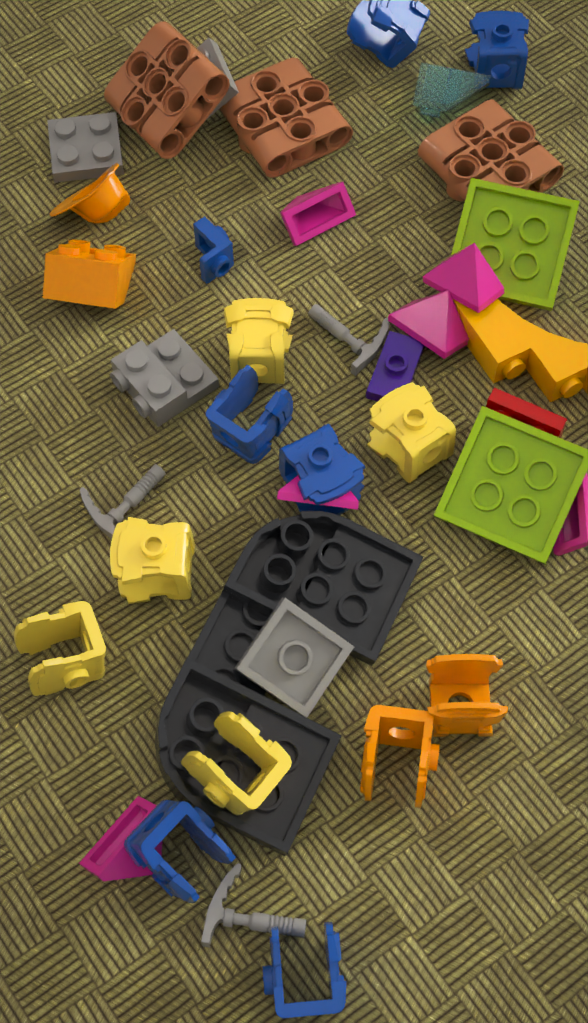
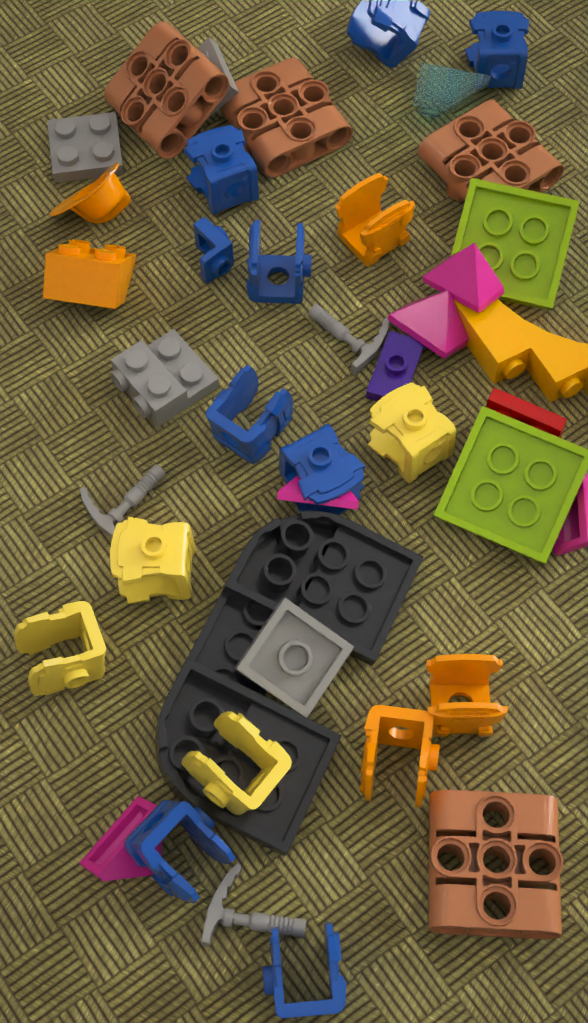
(224, 169): none -> blue piece
(259, 337): light yellow piece -> none
(262, 266): none -> blue piece
(317, 212): dark pink slope -> none
(368, 229): none -> light orange piece
(458, 895): none -> nougat connector

